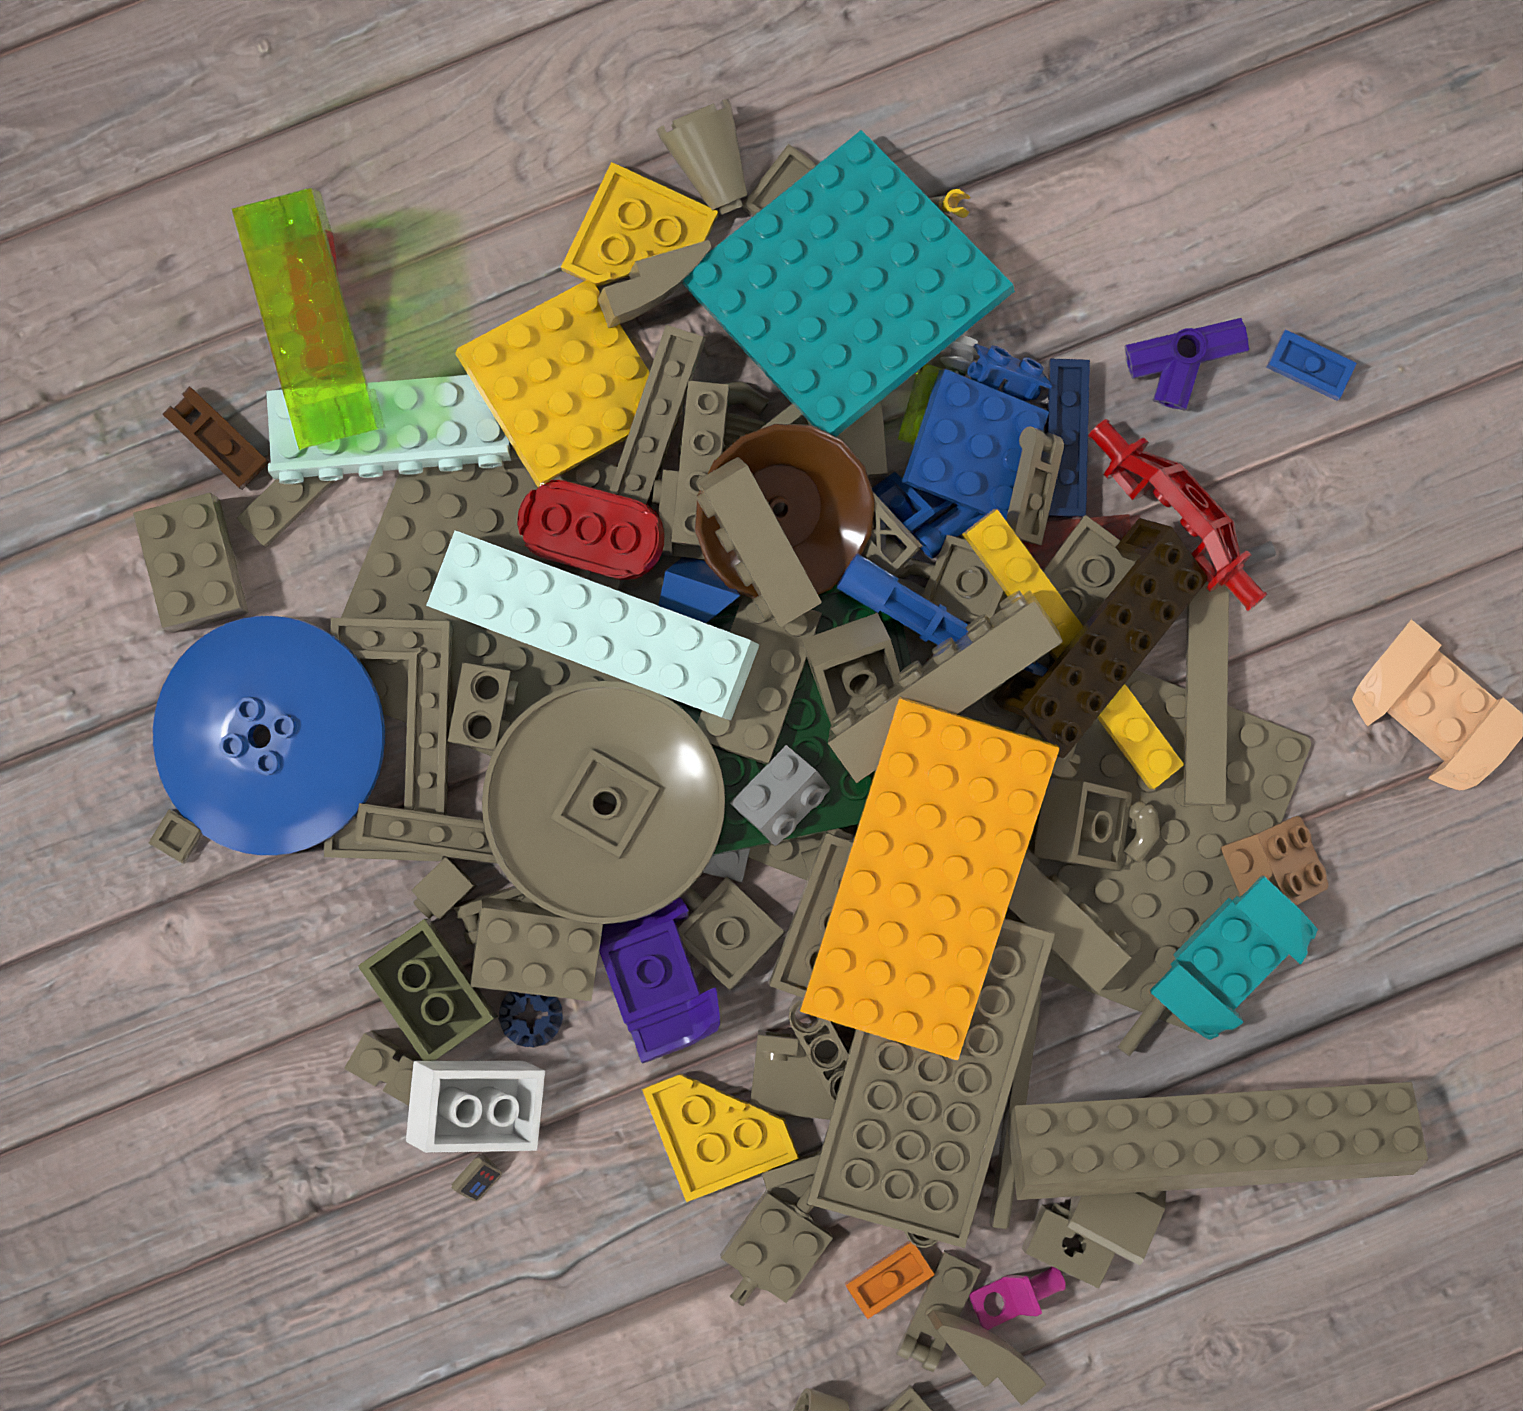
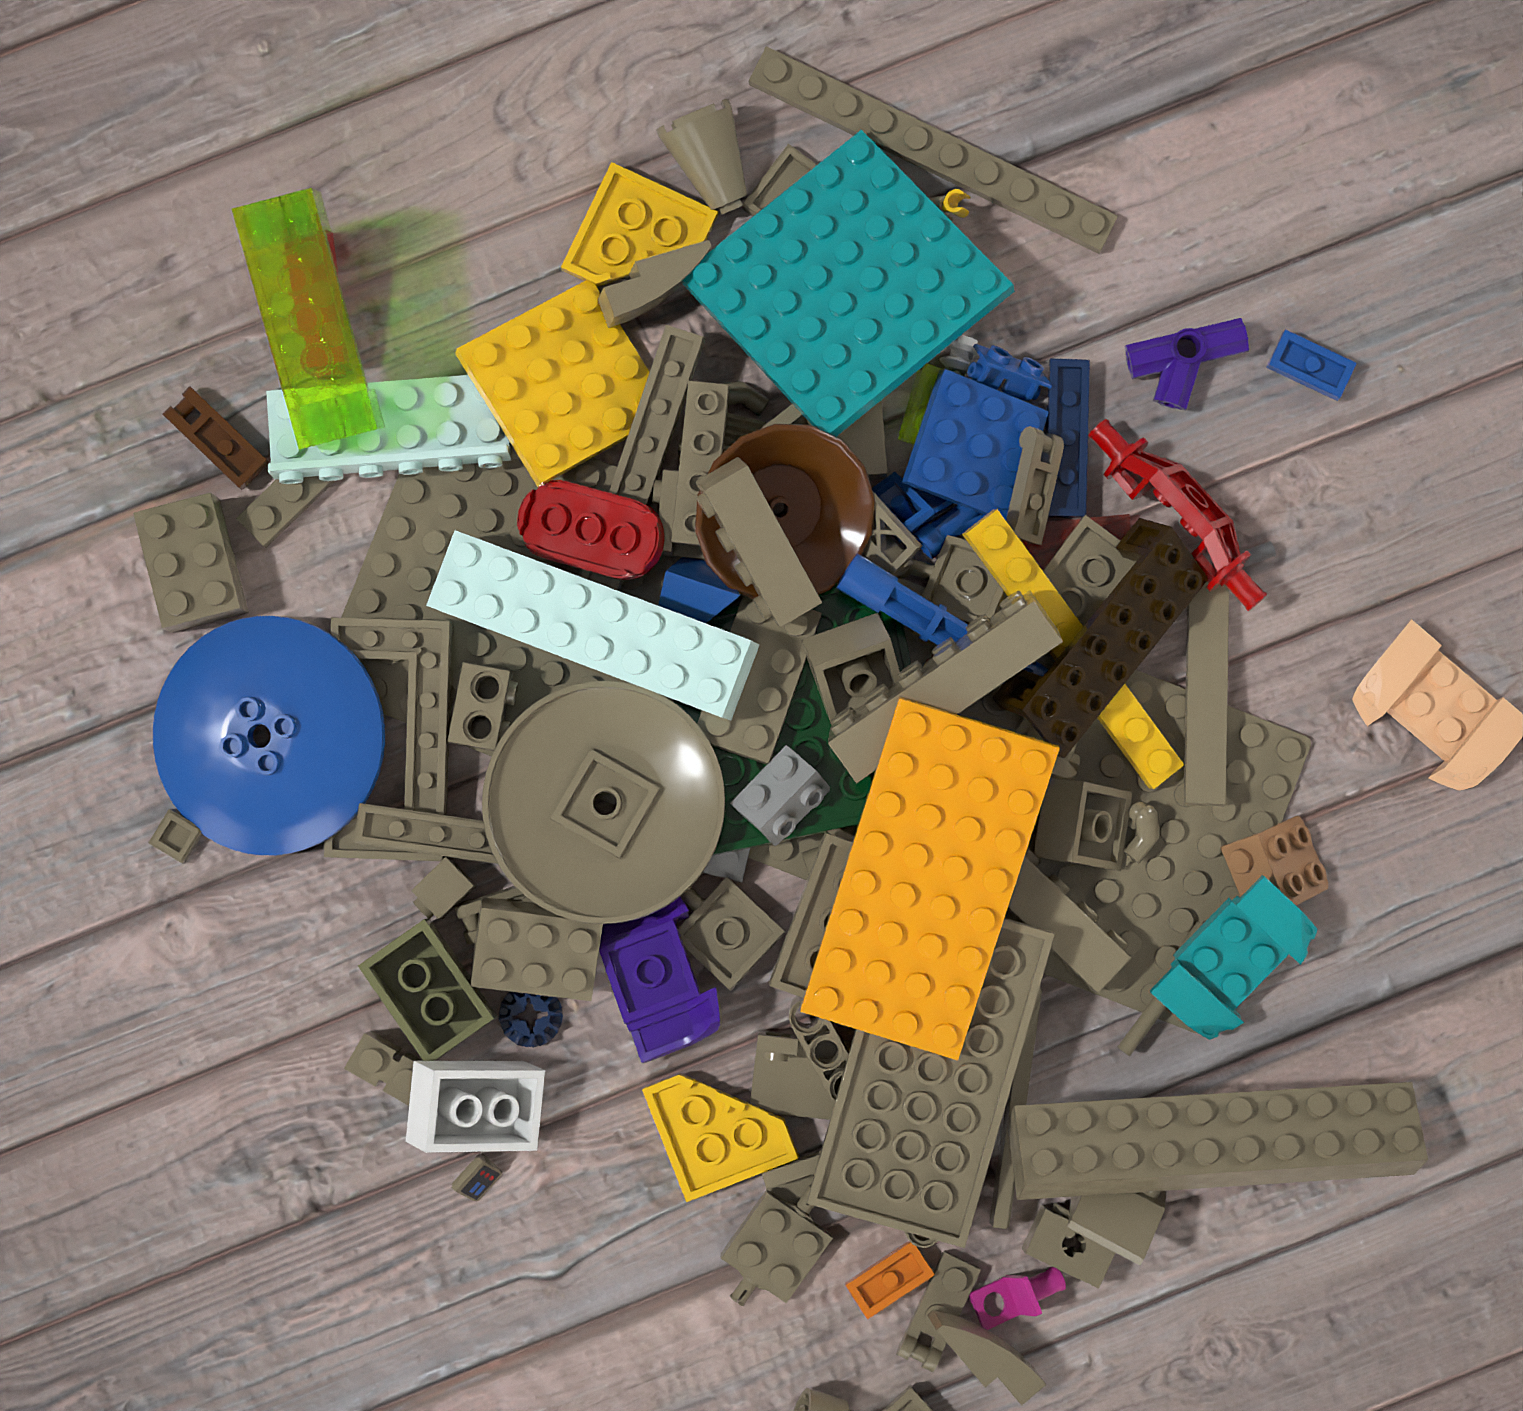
(933, 150): none -> dark tan plate

